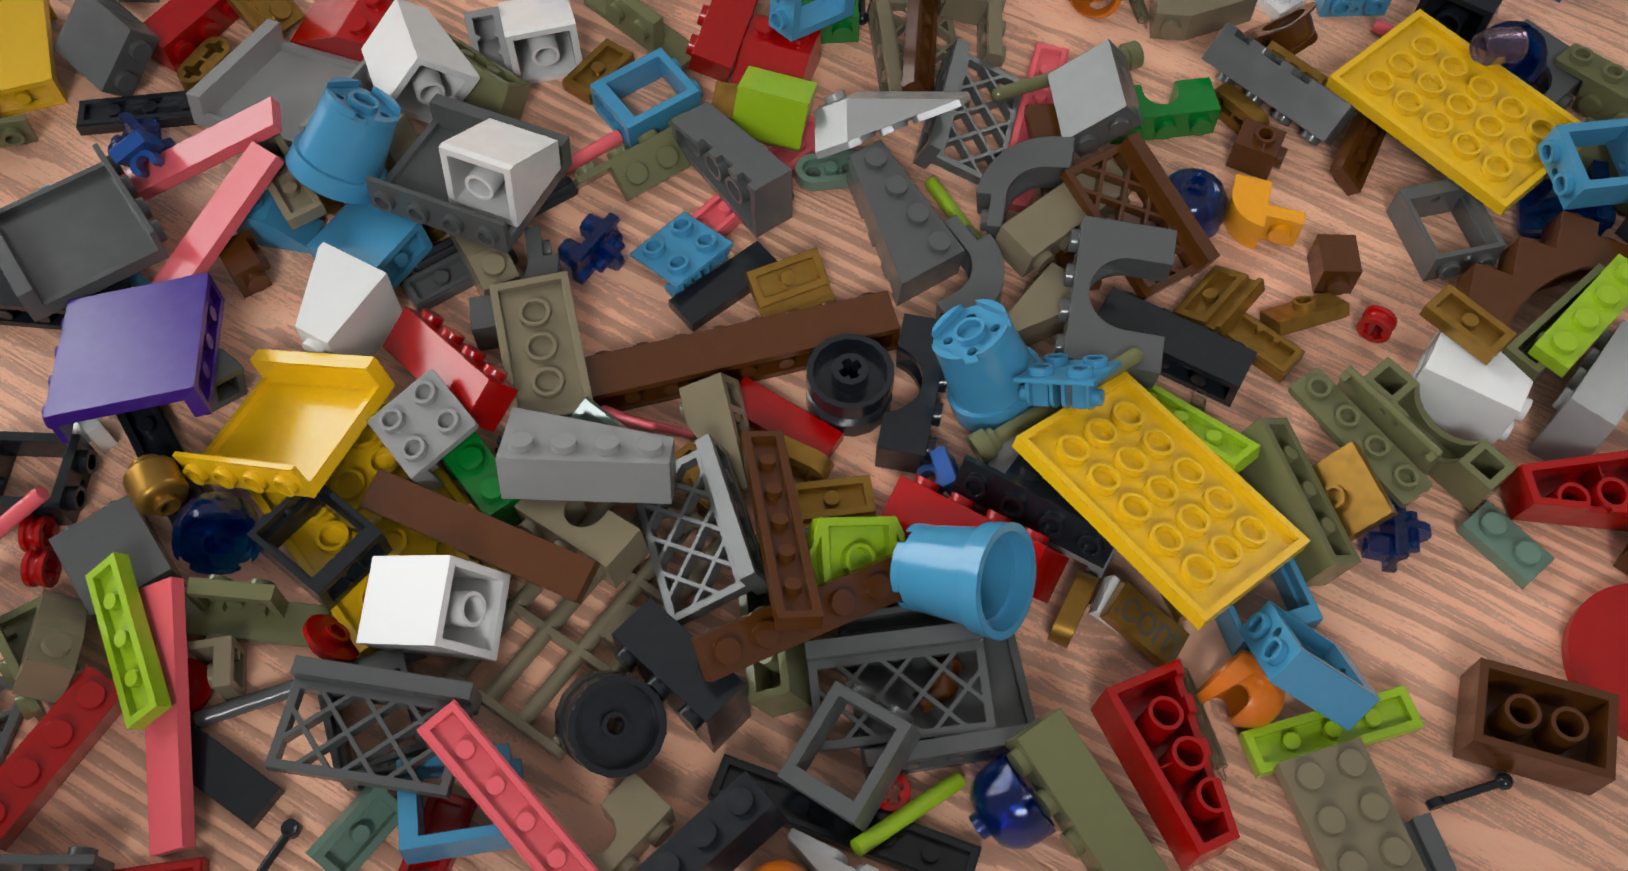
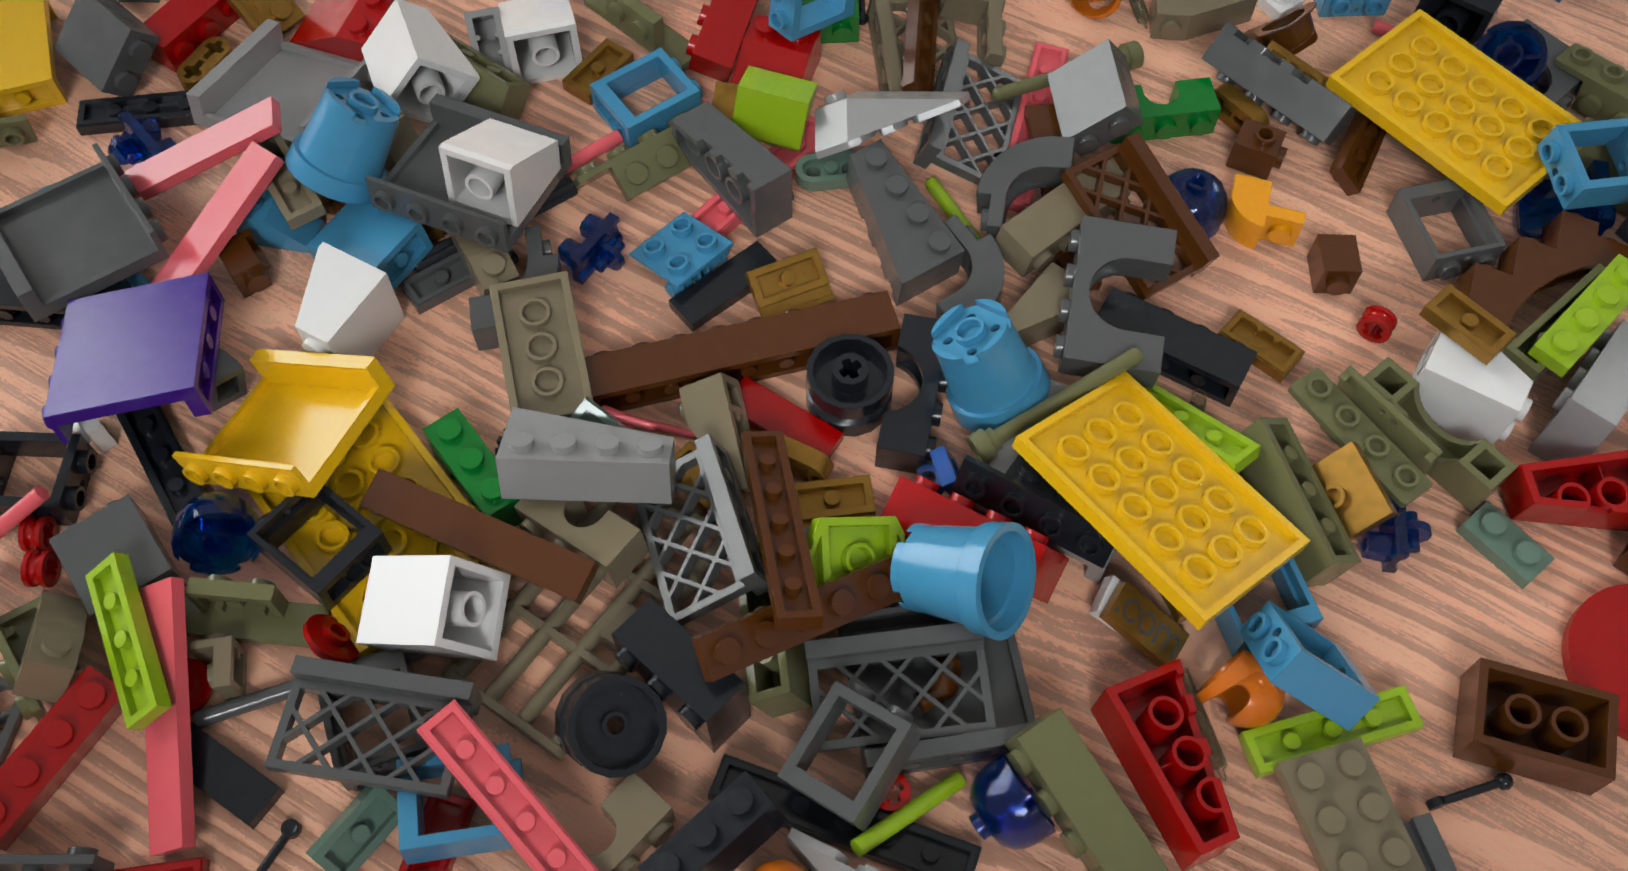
(136, 150): blue tile -> none
(155, 485): pearl gold head -> none
(423, 427): light grey bracket -> none
(425, 344): red brick -> none
(1066, 381): dark azure hinge -> none
(1073, 609): pearl gold beam -> none
(1220, 299): pearl gold plate -> none
(1305, 313): pearl gold plate -> none
(1499, 45): brick -> none

